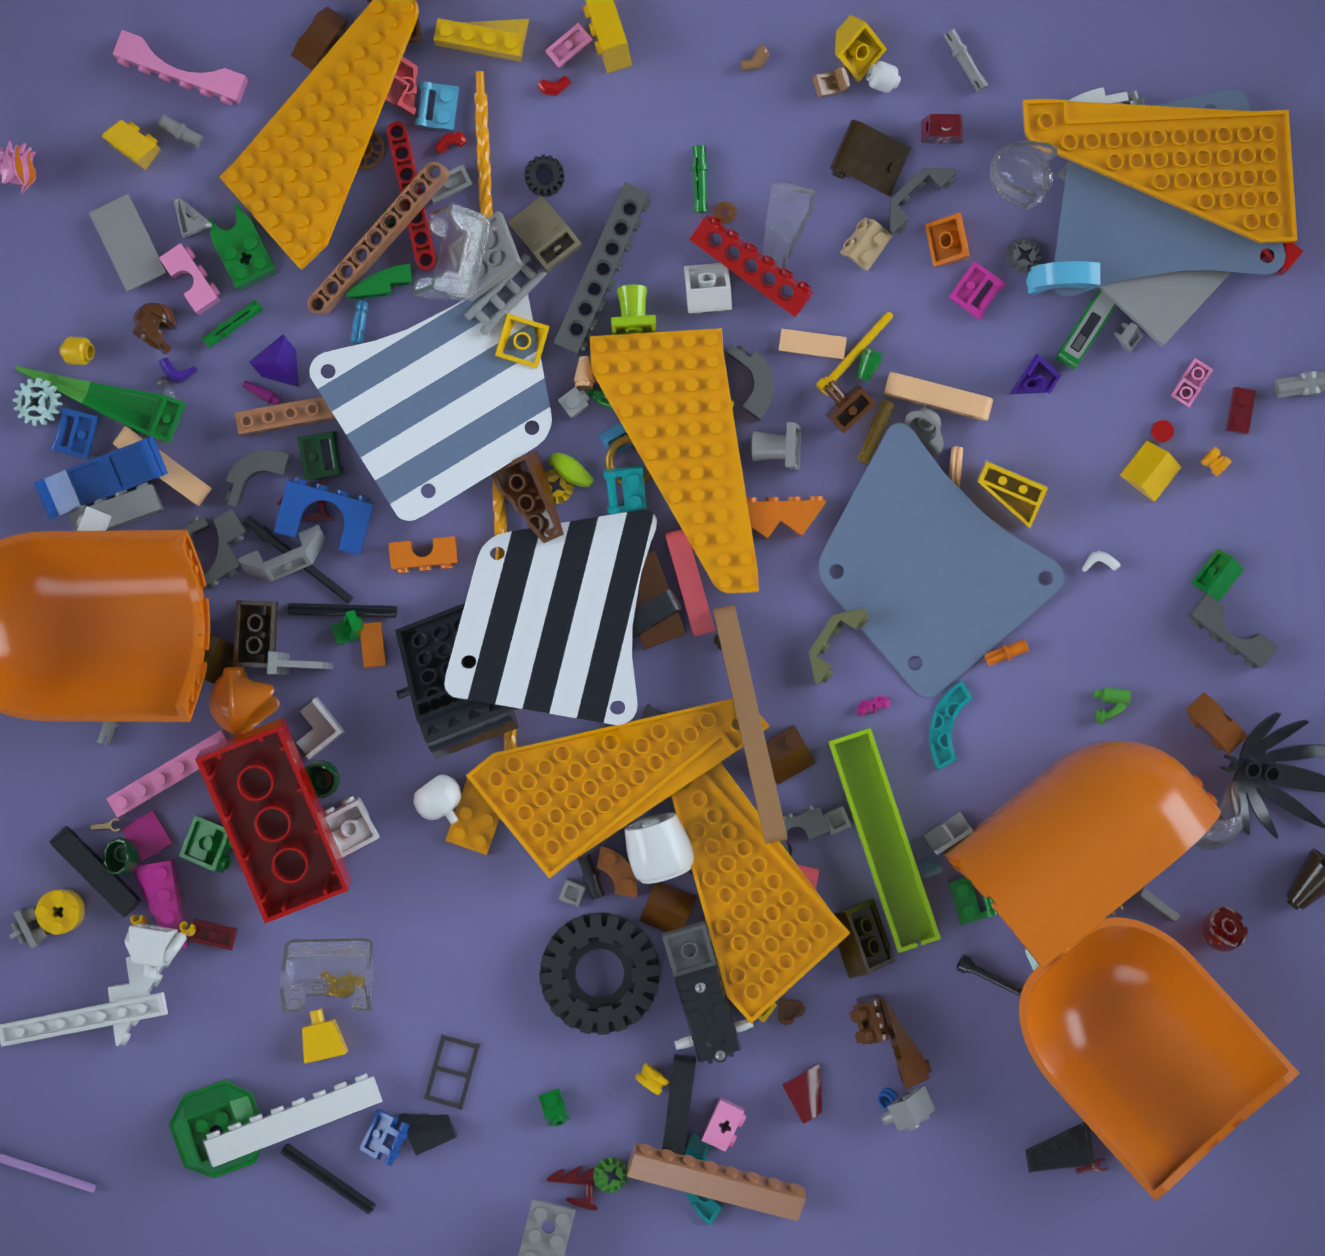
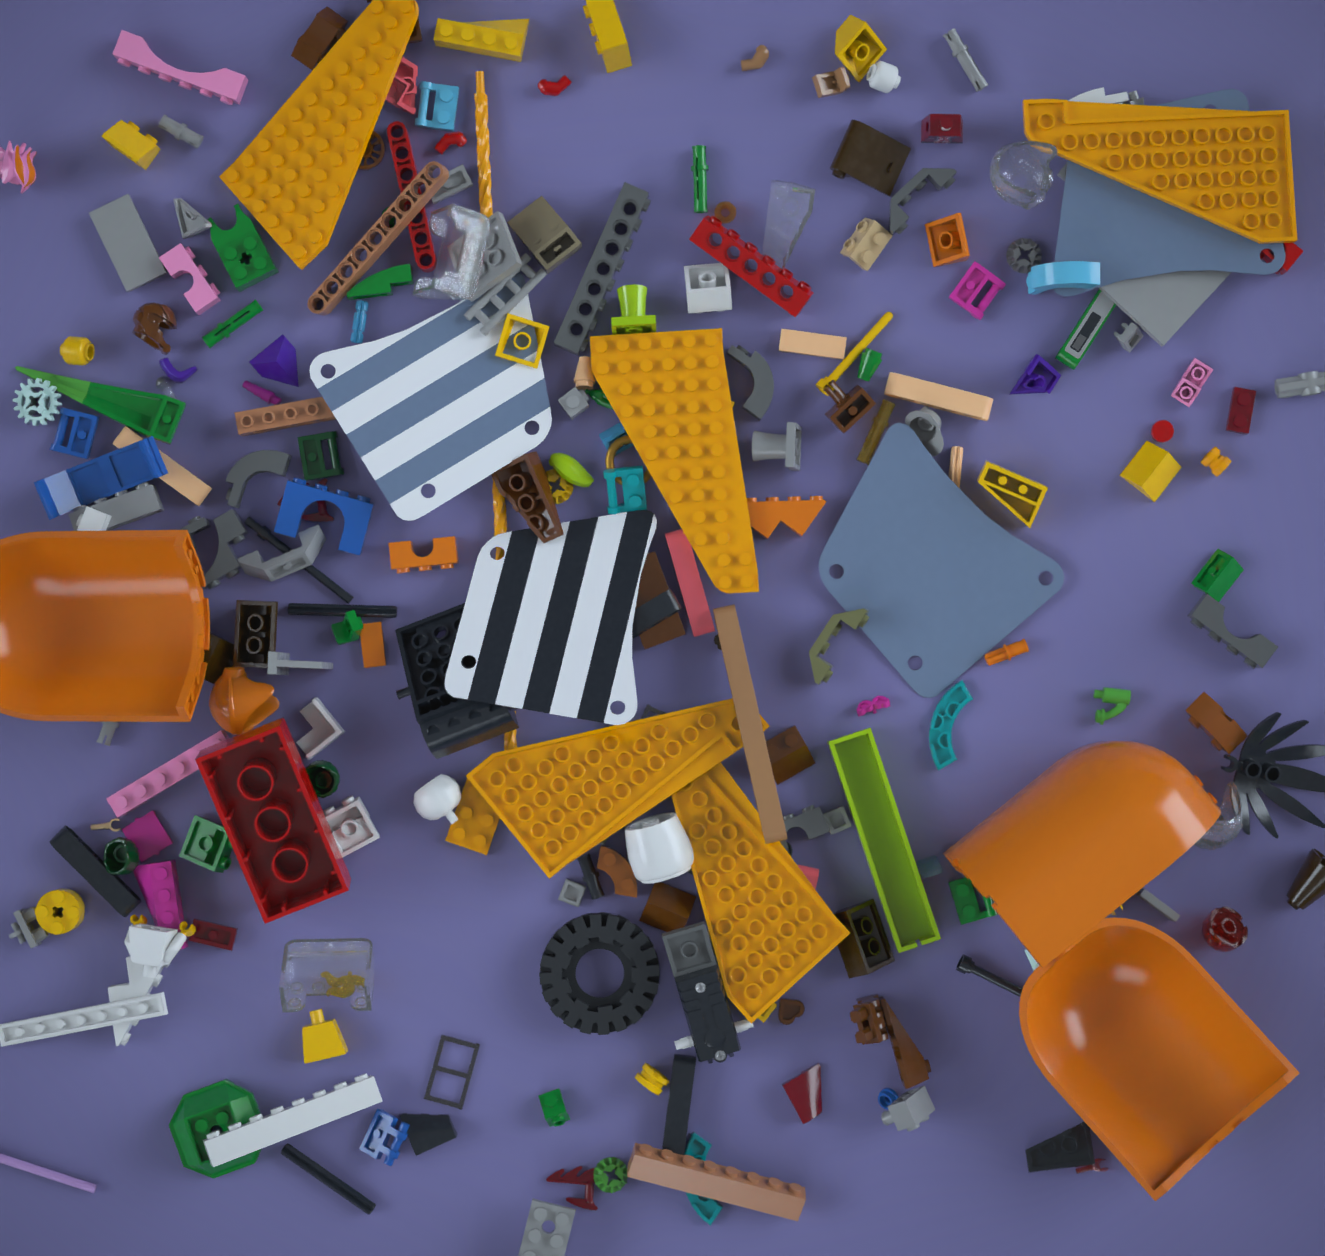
(544, 162): black tyre -> none
(568, 45): bright pink plate -> none
(723, 1111): bright pink brick -> none
(948, 833): light grey panel -> none
(1103, 557): white hair -> none

